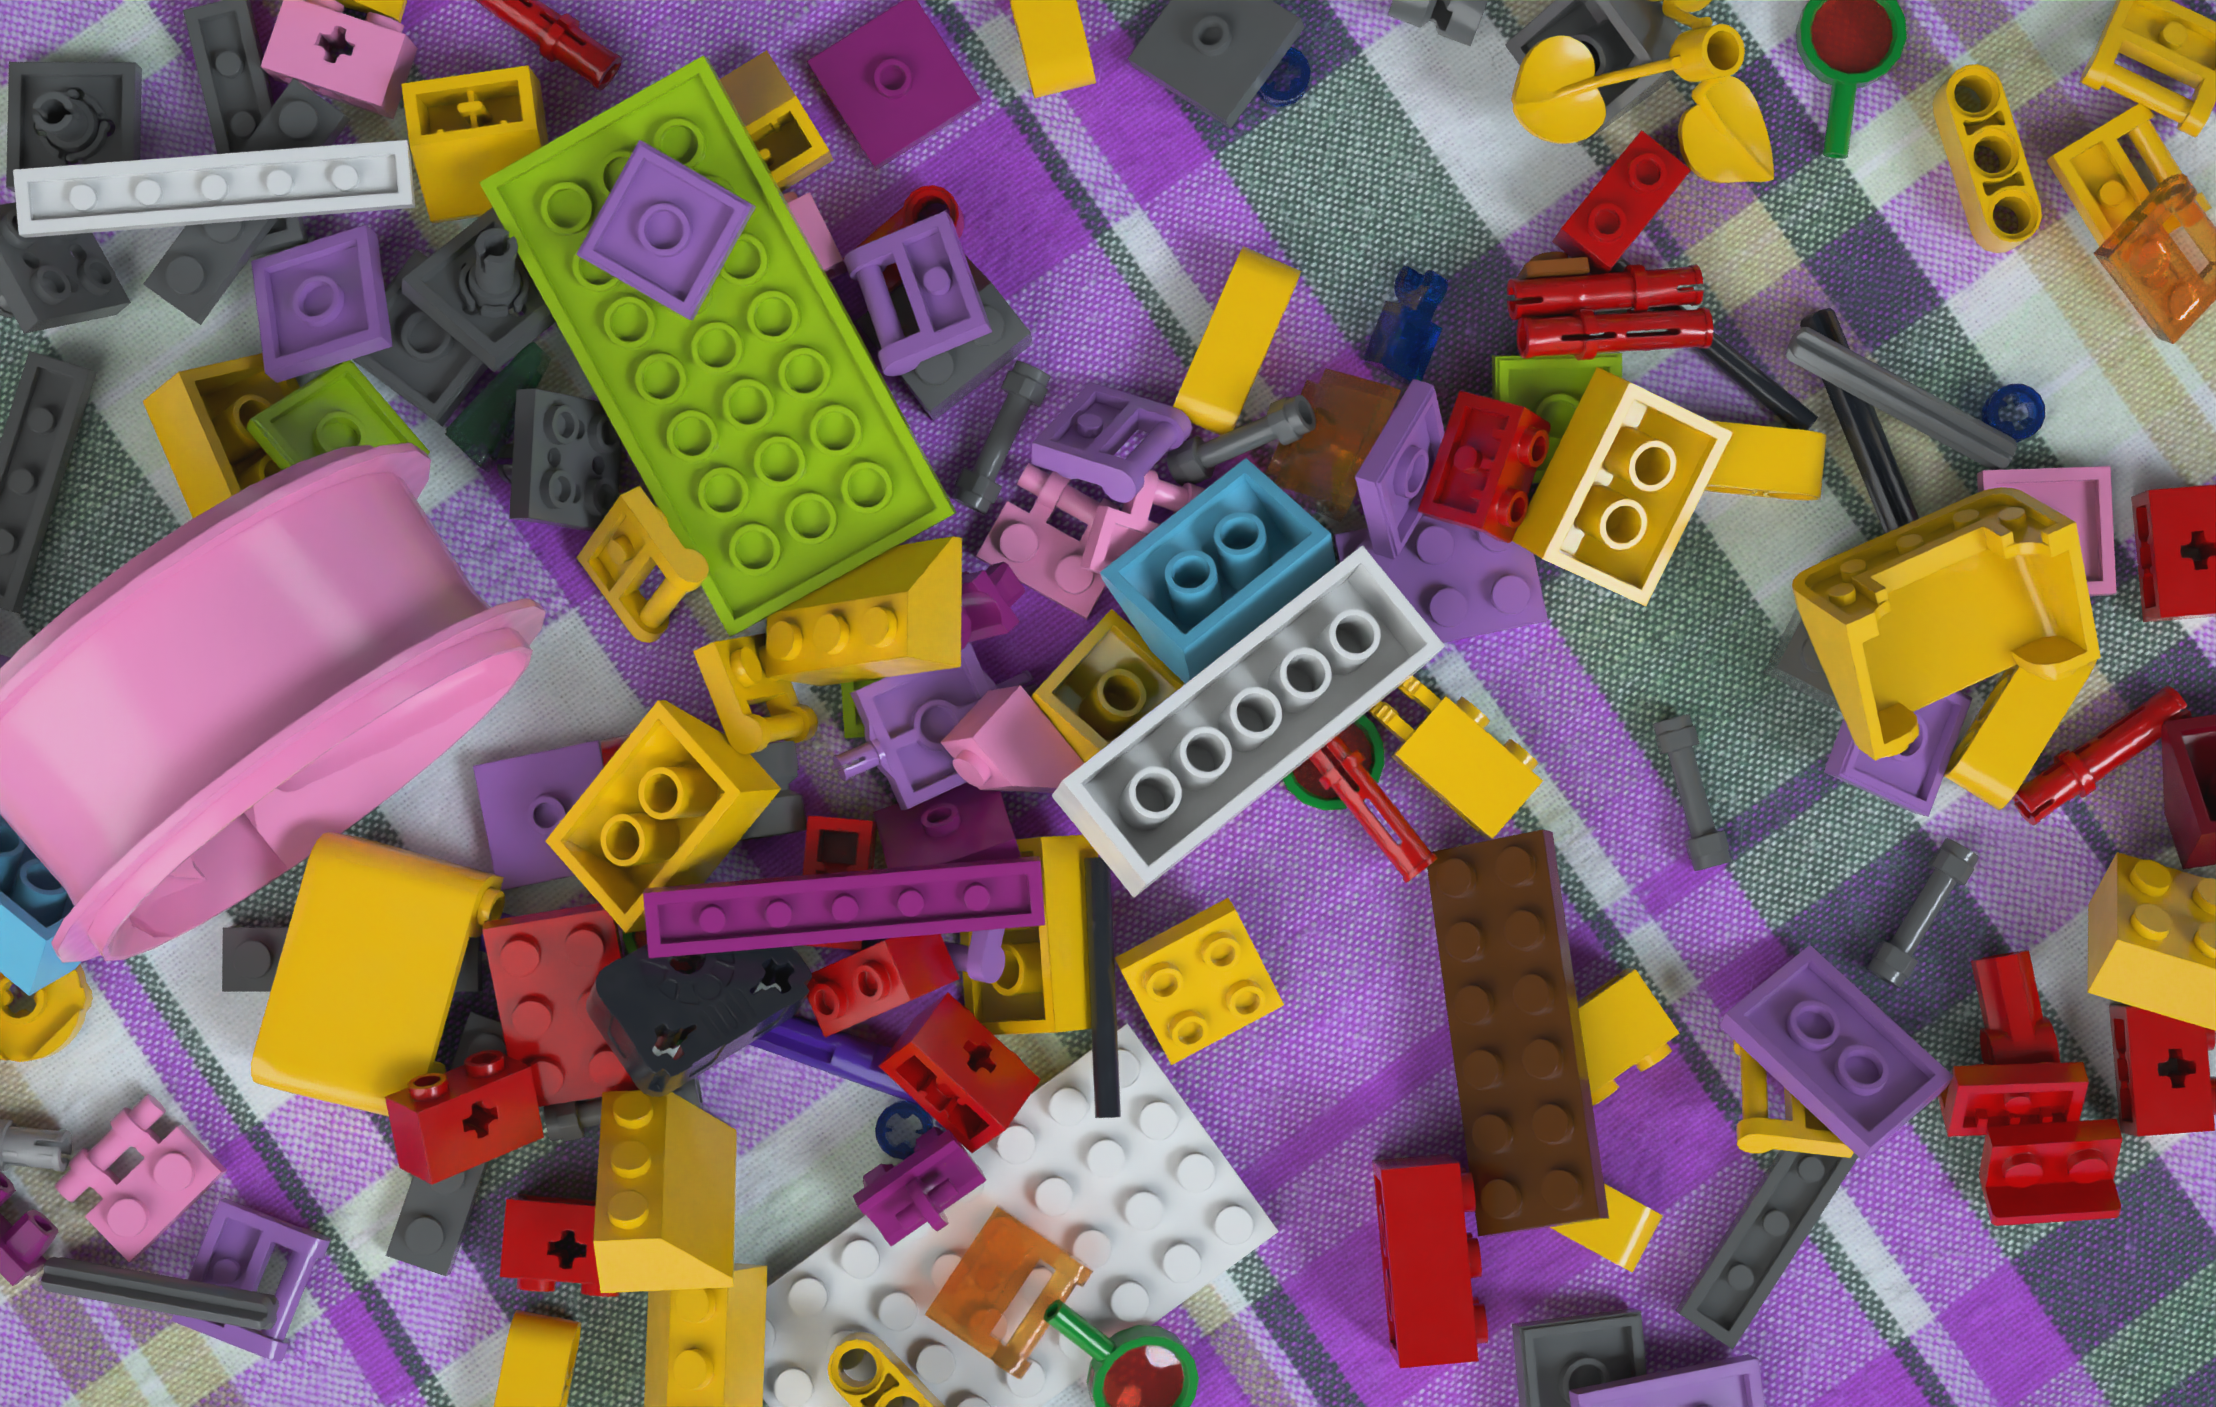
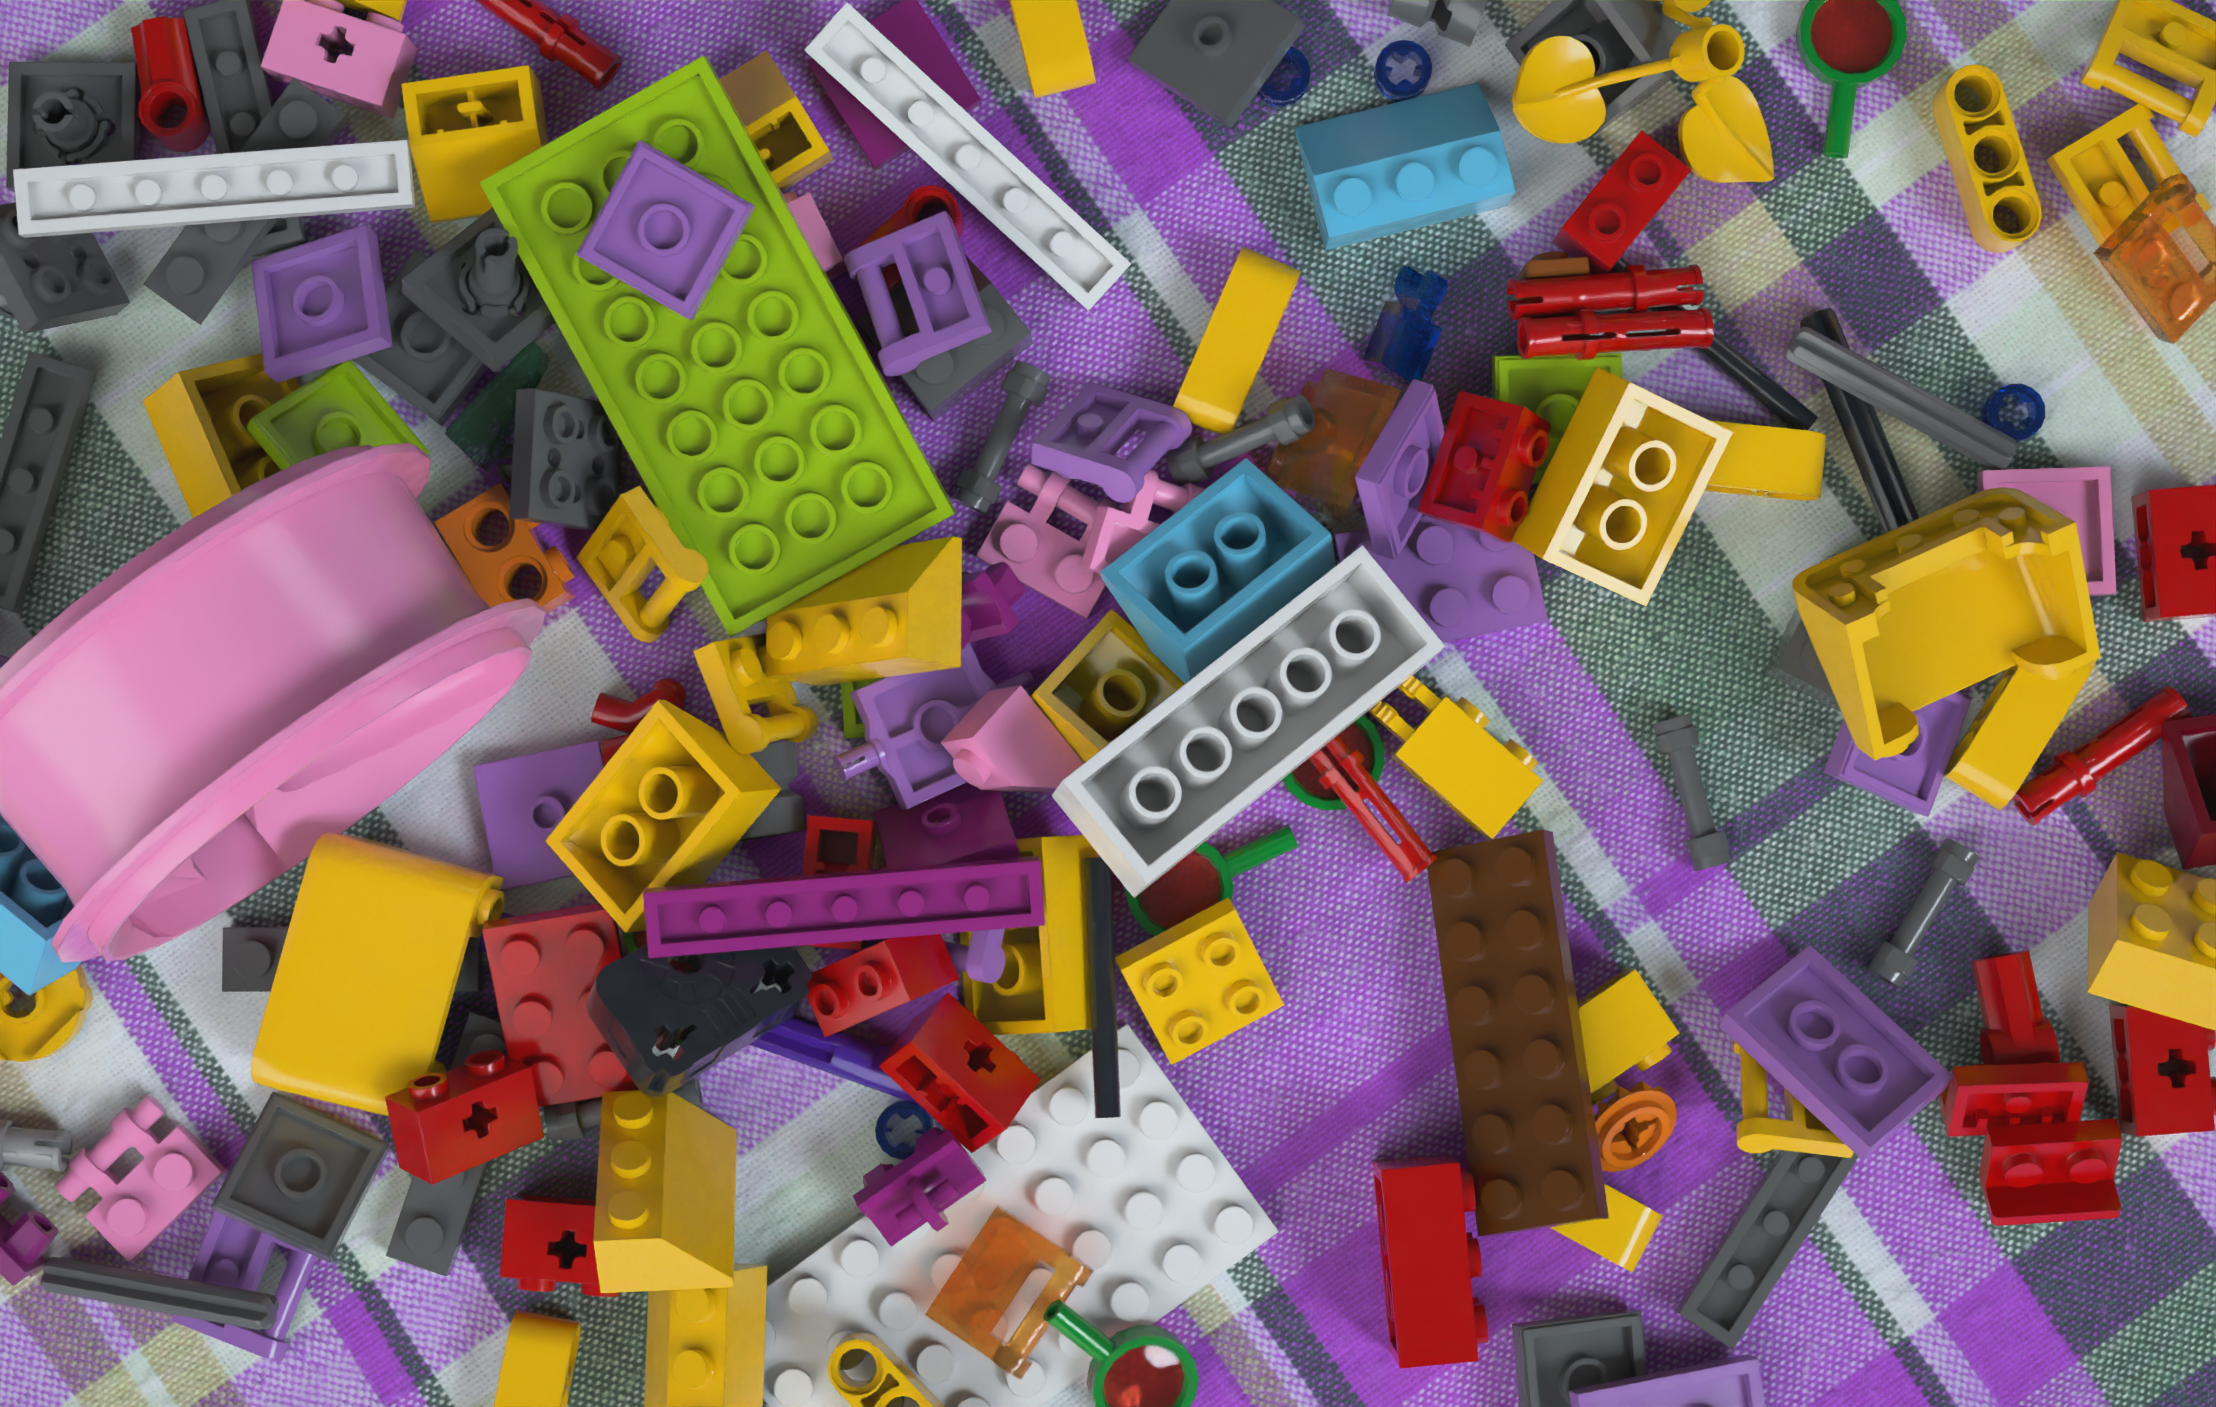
(168, 80): none -> red piece
(301, 1177): none -> dark grey plate
(494, 567): none -> orange brick
(626, 715): none -> red arm
(967, 156): none -> white plate
(1203, 880): none -> piece
(1400, 52): none -> clear blue bush
(1405, 166): none -> medium azure slope
(1650, 1123): none -> orange gear

